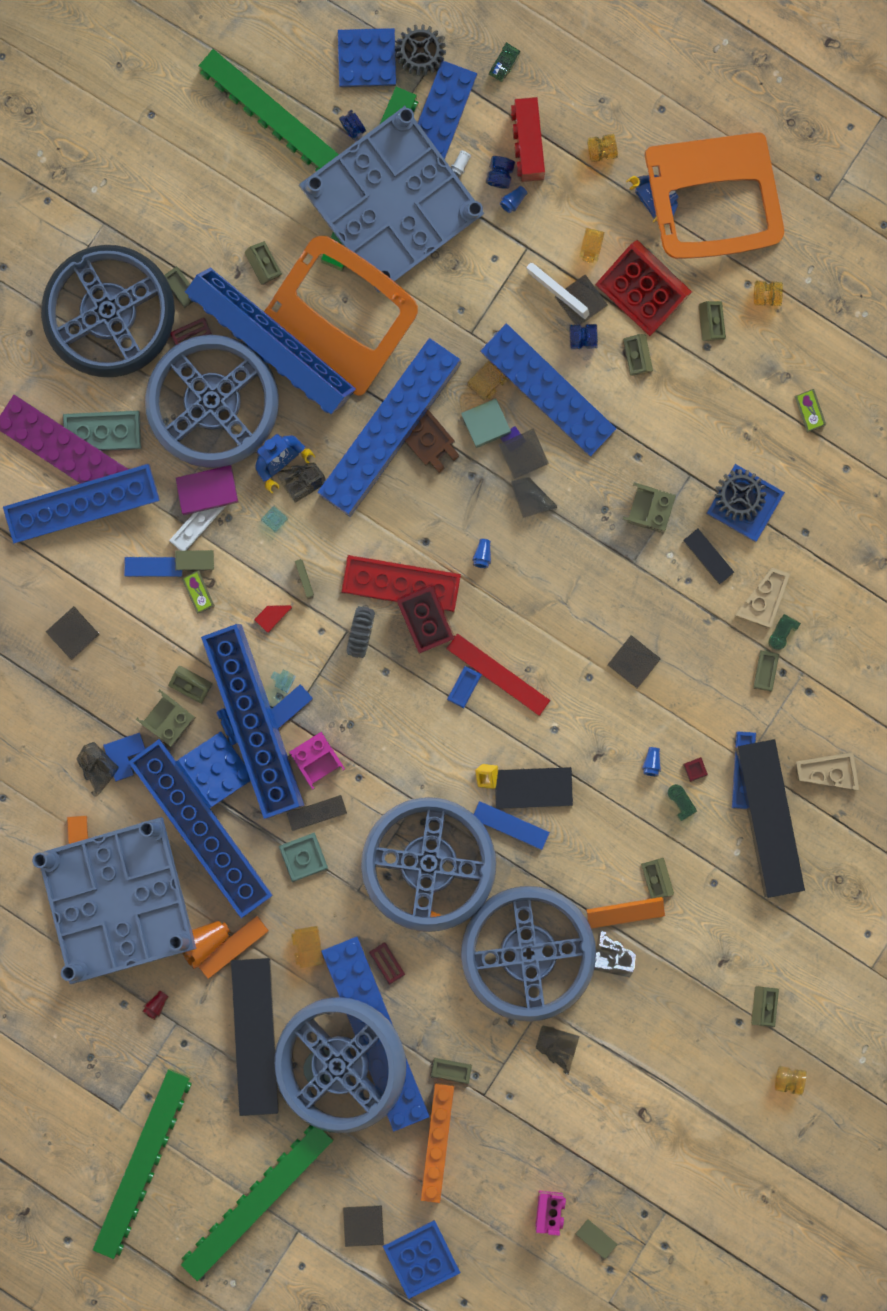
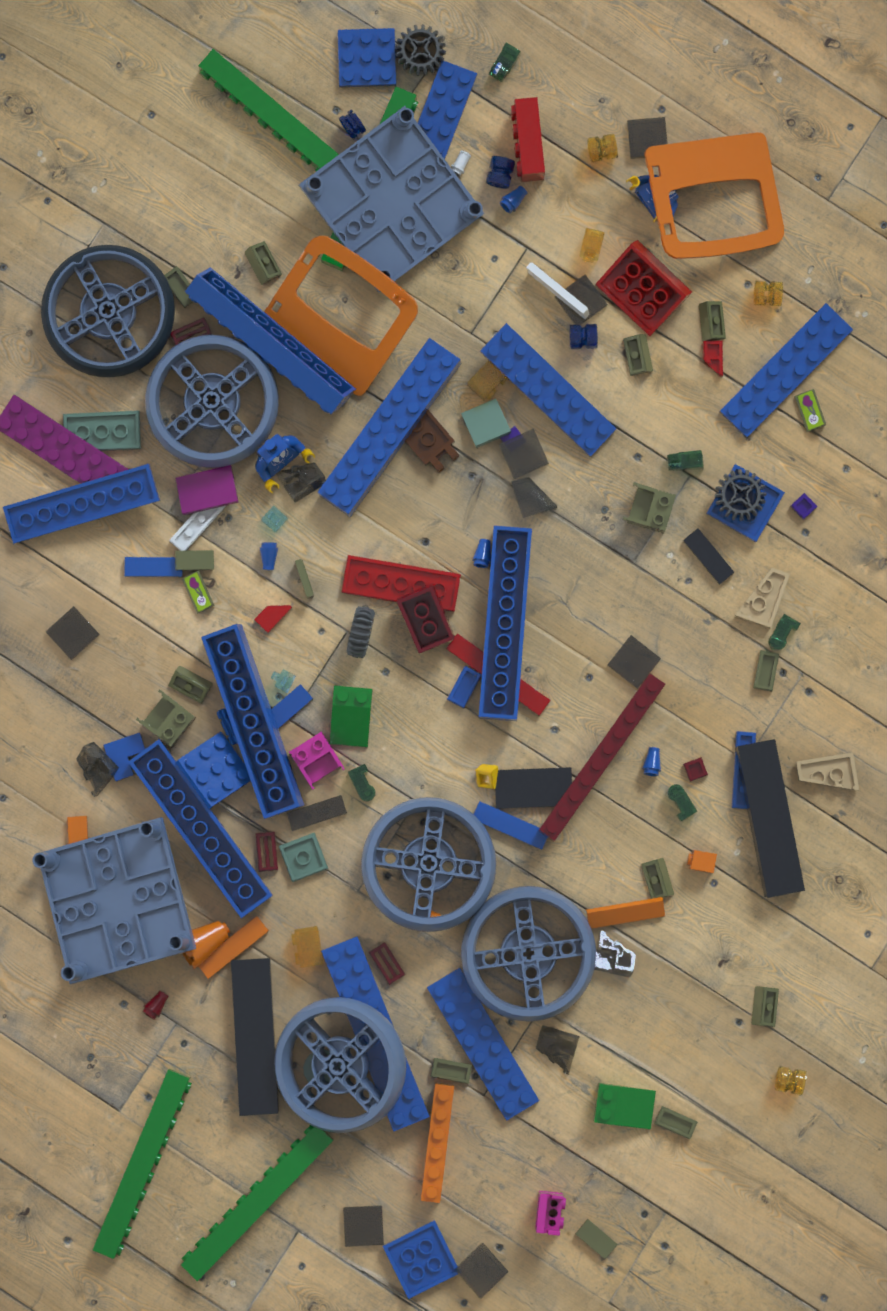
(265, 835): none -> dark red tile
(268, 554): none -> blue cone
(351, 716): none -> green slope
(361, 784): none -> clear green leg
(481, 1270): none -> clear smoke tile
(483, 1044): none -> blue plate
(505, 623): none -> blue brick
(601, 757): none -> dark red brick
(624, 1106): none -> green slope
(644, 134): none -> clear smoke tile
(676, 1122): none -> olive tile
(685, 461): none -> clear green leg
(702, 861): none -> orange brick
(714, 355): none -> red tile
(786, 370): none -> blue plate
(803, 506): none -> dark purple tile

